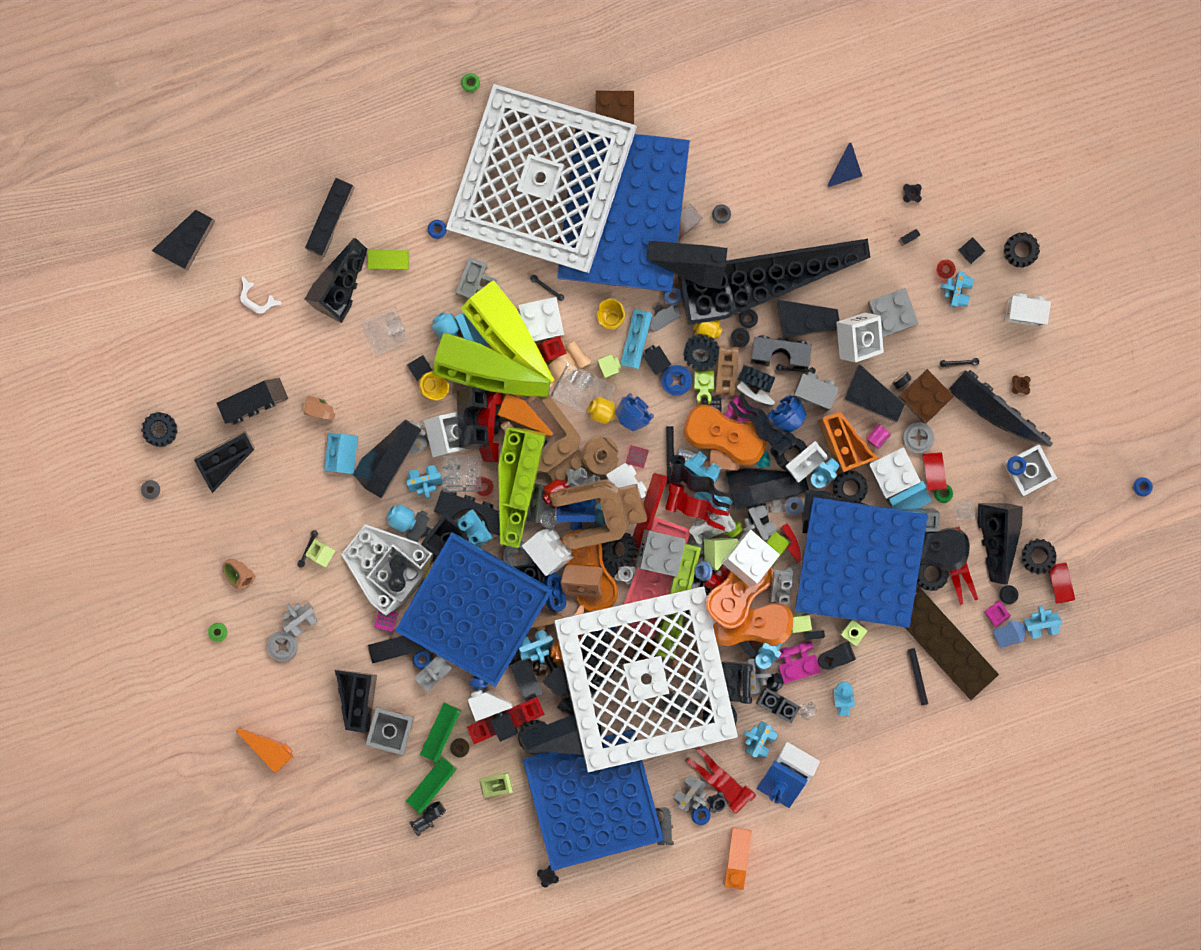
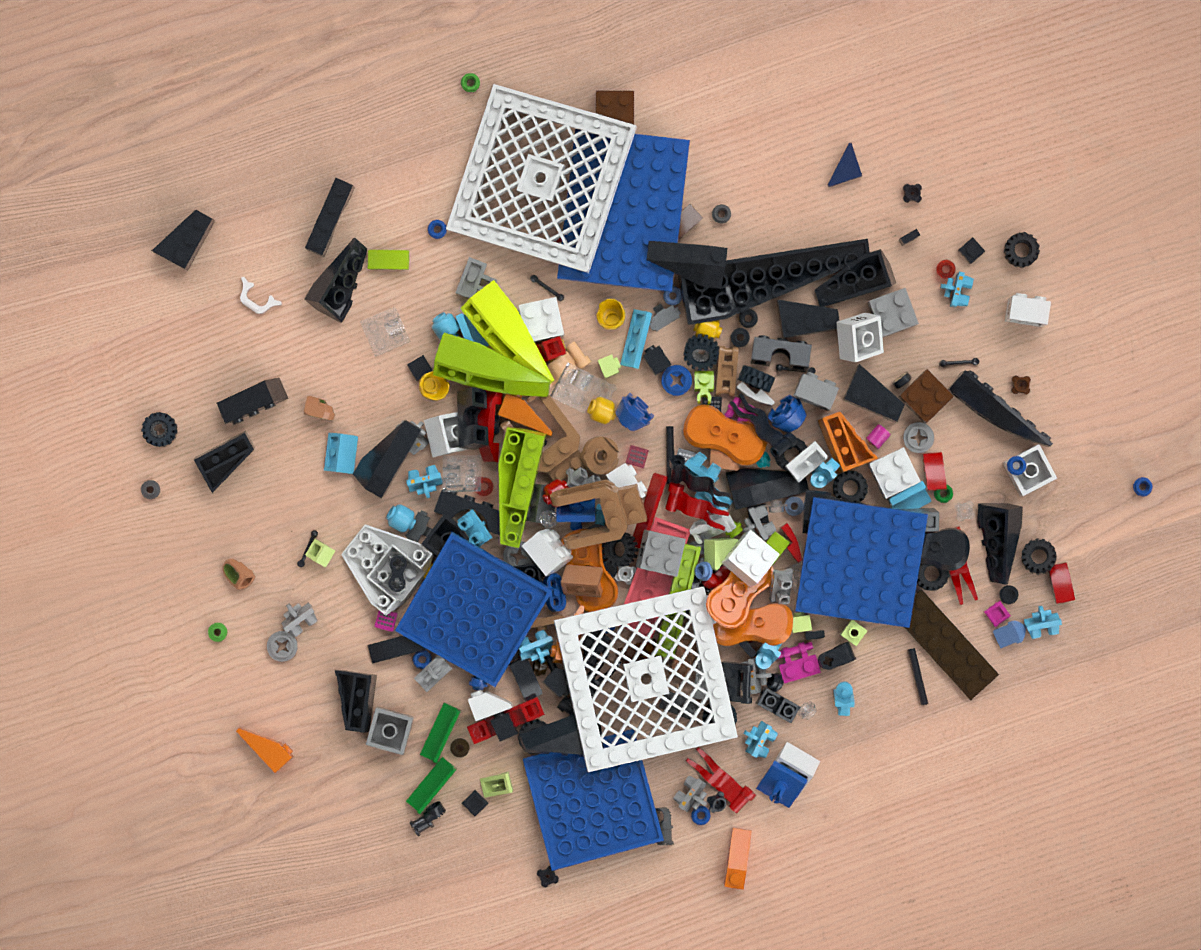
(475, 802): none -> black tile
(861, 277): none -> black wedge

